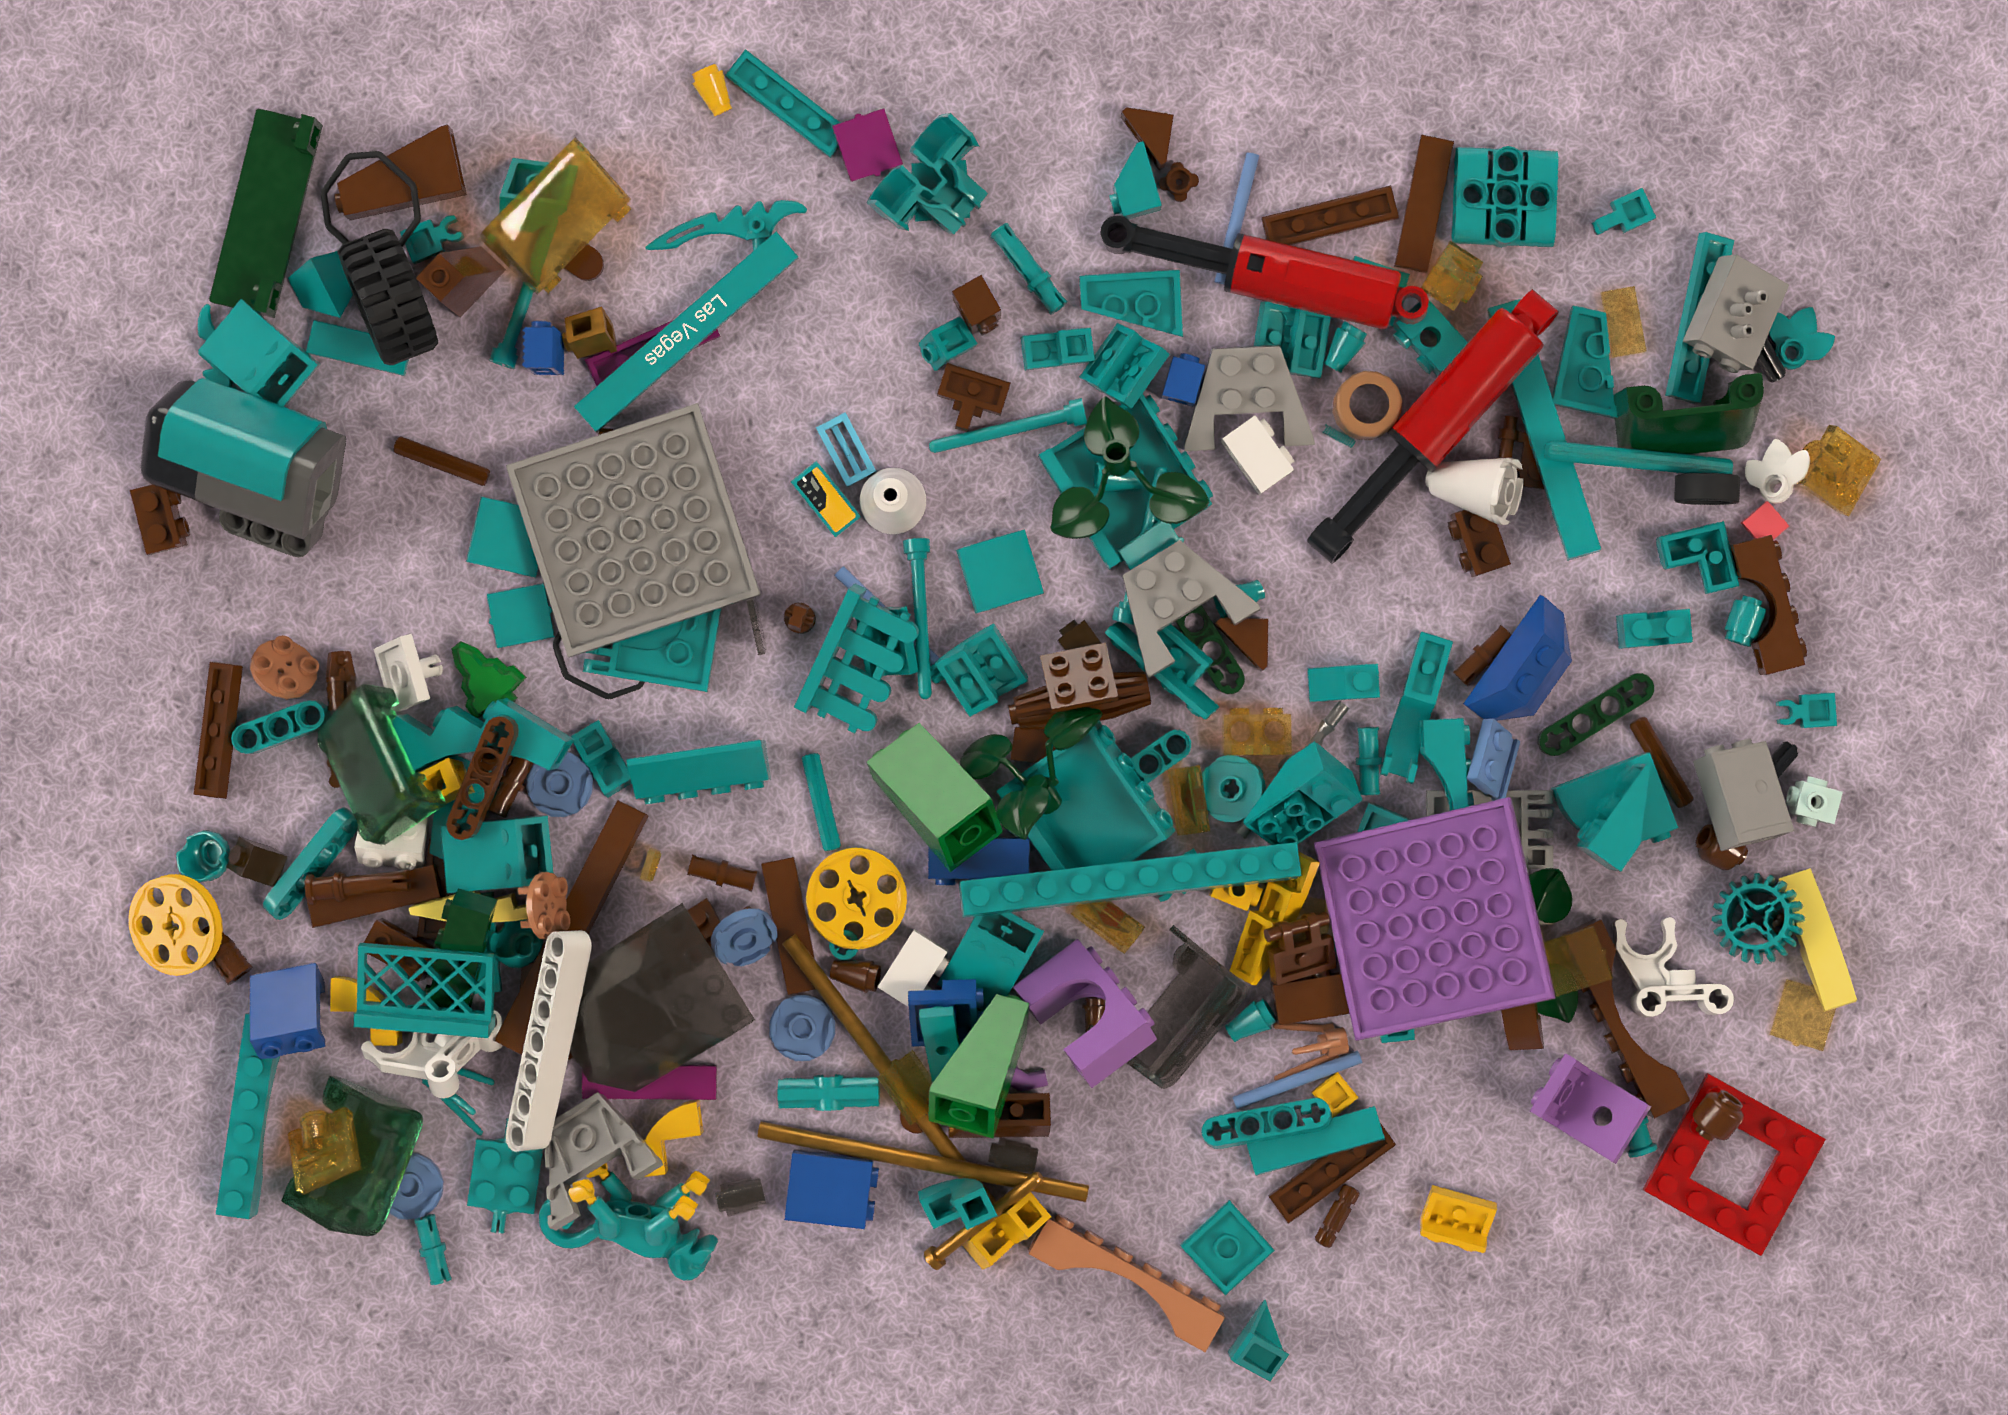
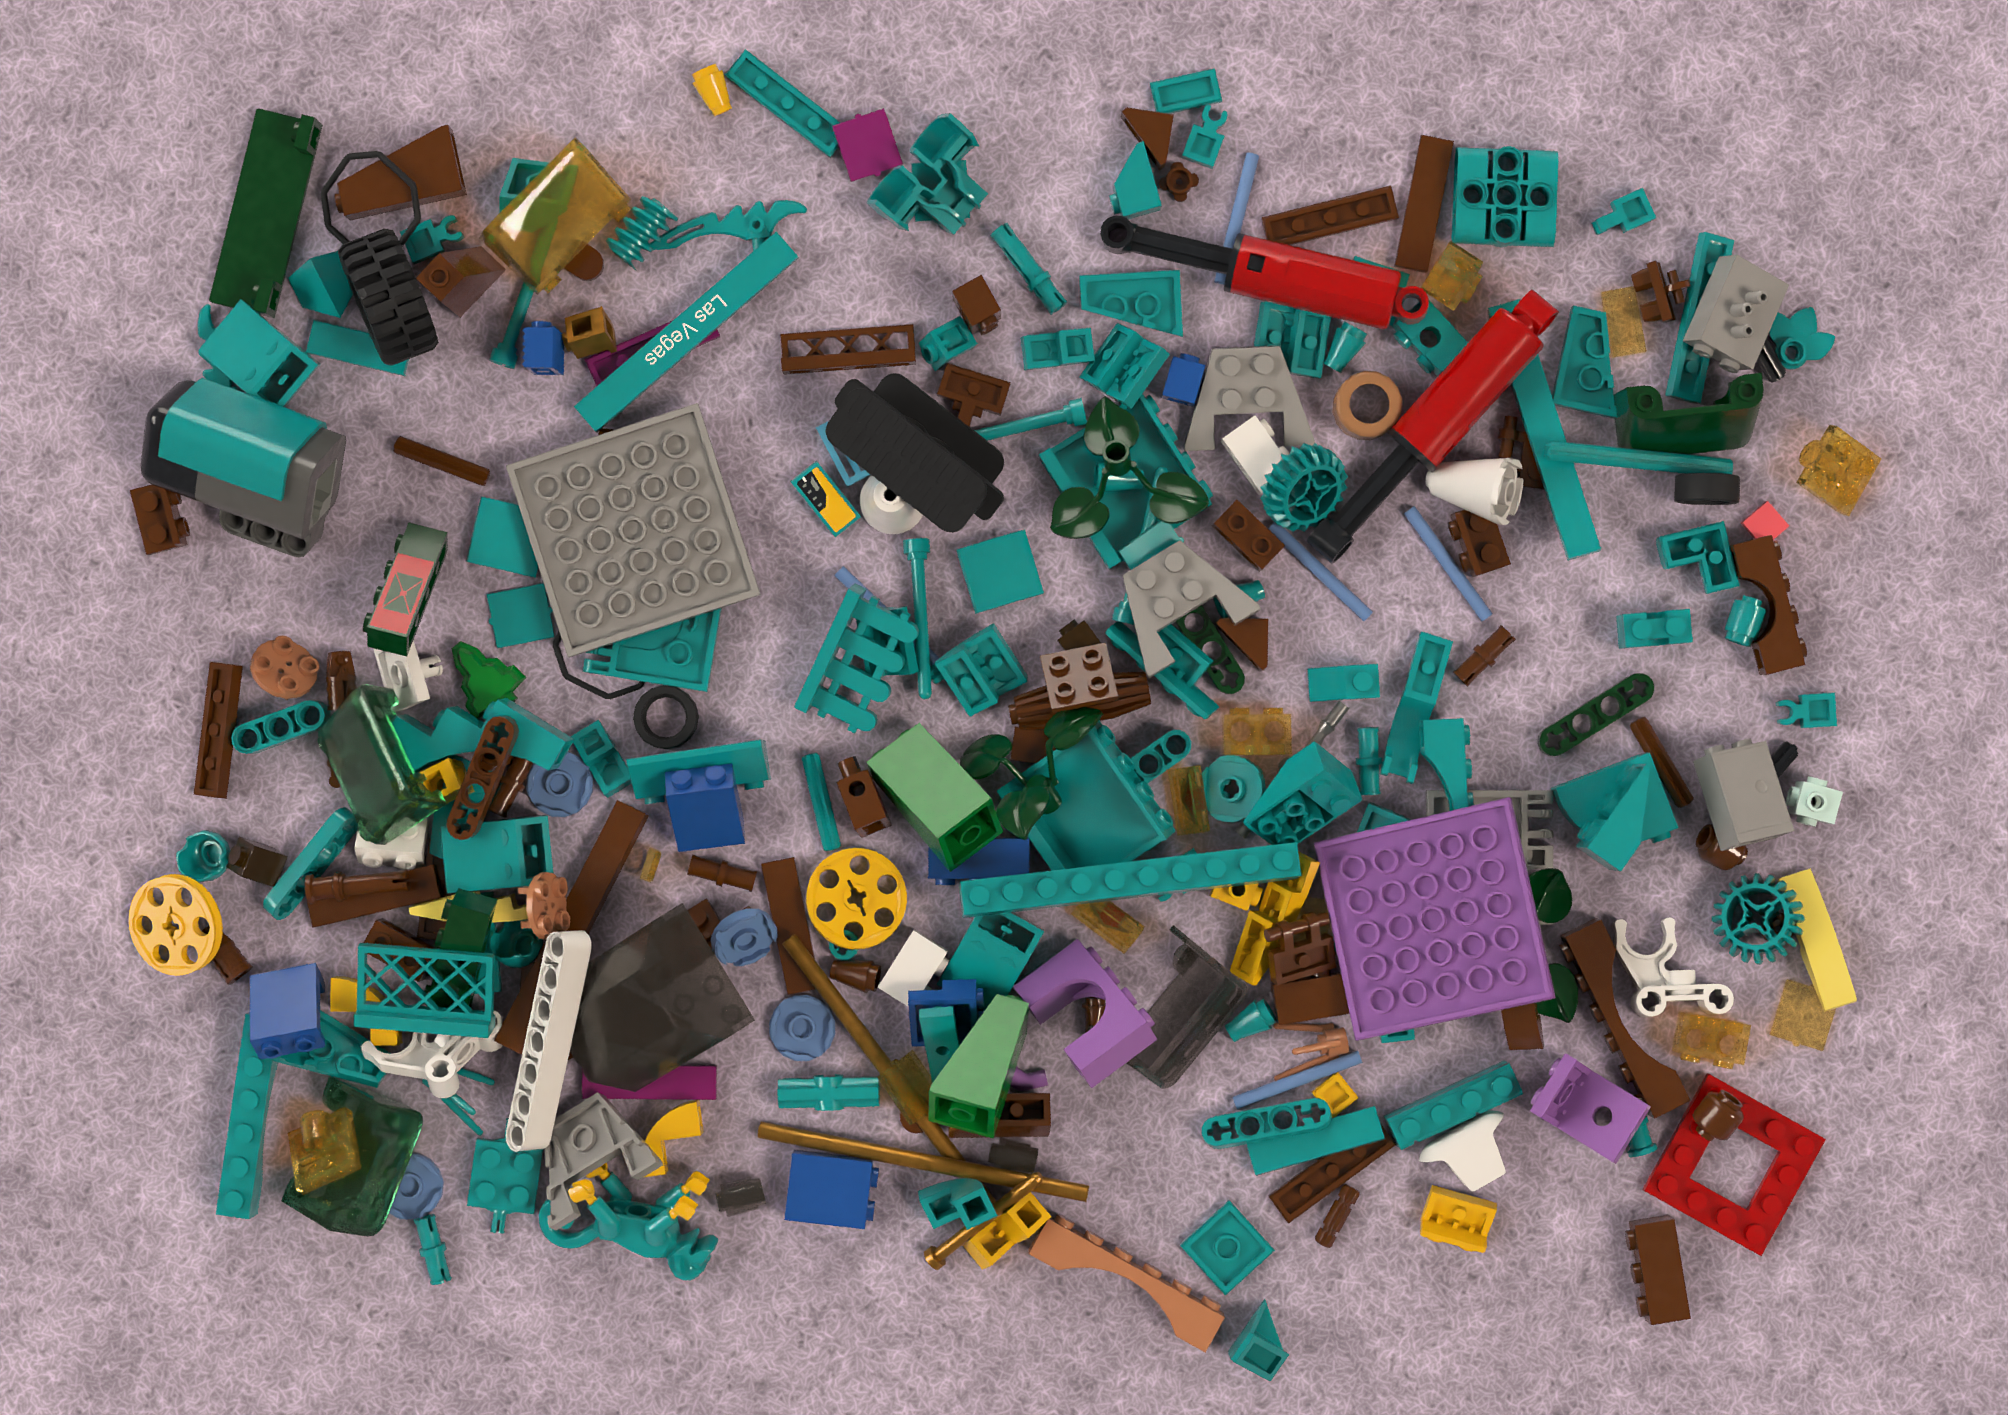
(340, 1056): none -> teal wing
(406, 589): none -> brick
(640, 230): none -> teal piece
(651, 696): none -> black tyre
(705, 807): none -> blue brick
(757, 625): clear smoke piece -> none
(799, 618): reddish brown hinge -> none
(848, 361): none -> reddish brown fence
(866, 810): none -> reddish brown torso
(918, 450): none -> black piece
(1186, 92): none -> teal tile
(1203, 141): none -> teal plate
(1248, 535): none -> reddish brown brick
(1303, 487): none -> teal gear
(1321, 572): none -> medium blue bar
(1334, 437): teal leg -> none
(1448, 563): none -> medium blue bar
(1453, 1104): none -> teal brick
(1470, 1150): none -> white piece
(1493, 759): medium blue plate -> none
(1525, 666): blue wedge -> none
(1576, 961): clear yellow piece -> none
(1653, 278): none -> reddish brown hips
(1658, 1270): none -> reddish brown brick
(1712, 1032): none -> clear yellow brick
(1777, 467): white plate -> none

